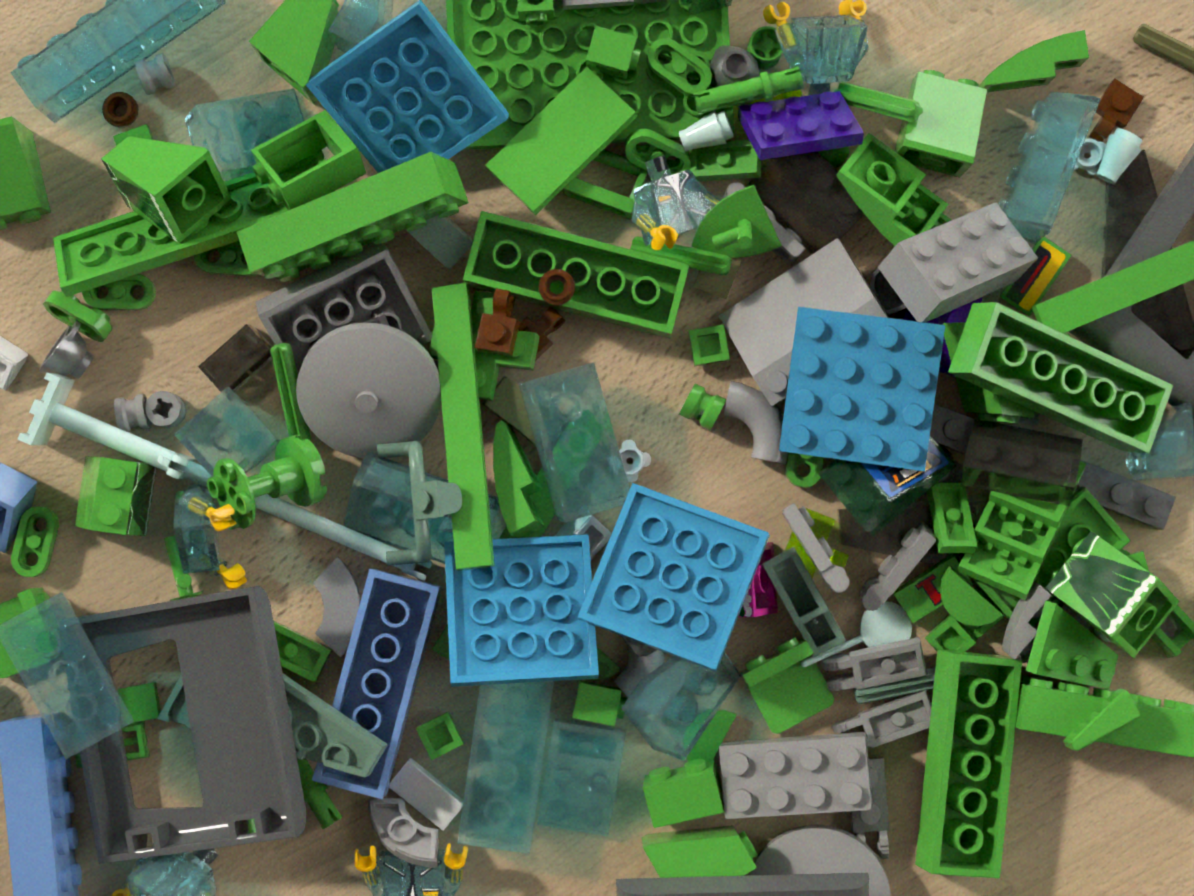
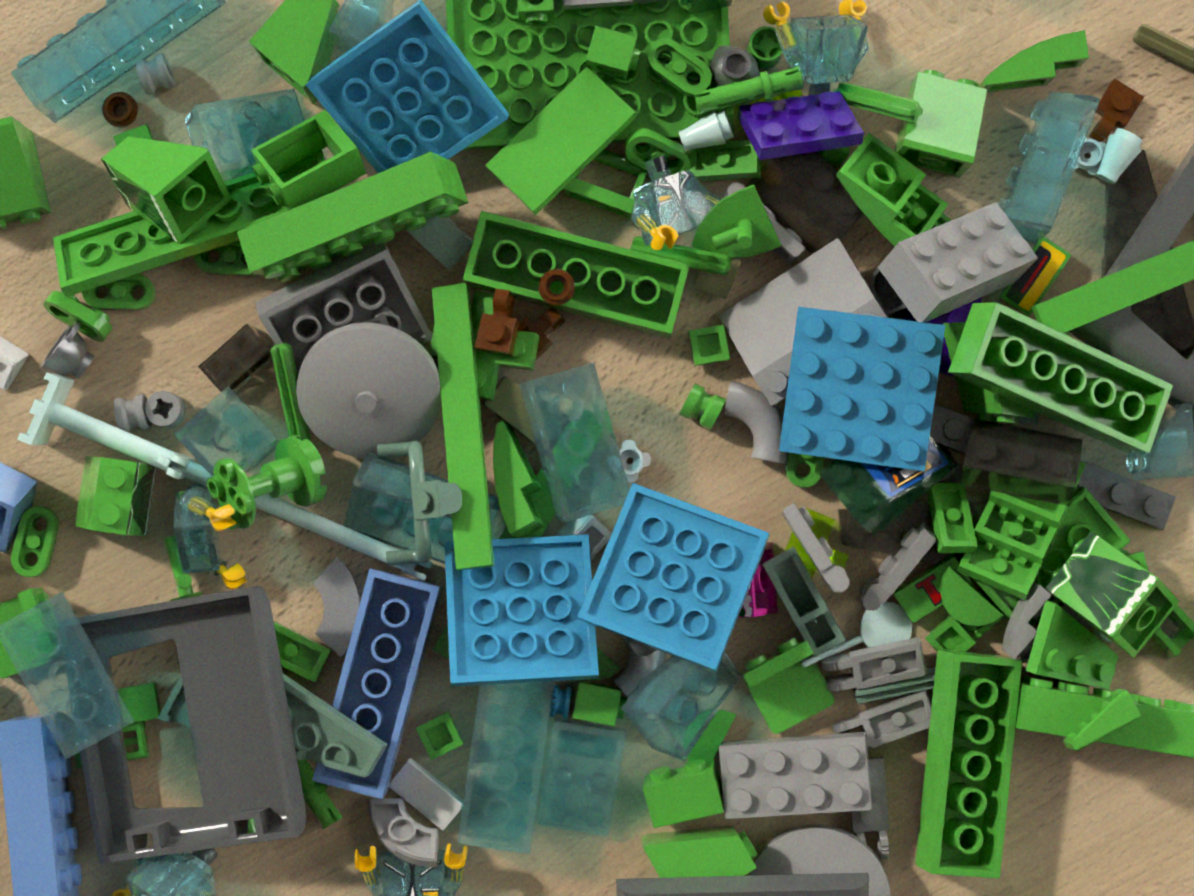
(561, 702): none -> dark azure bush

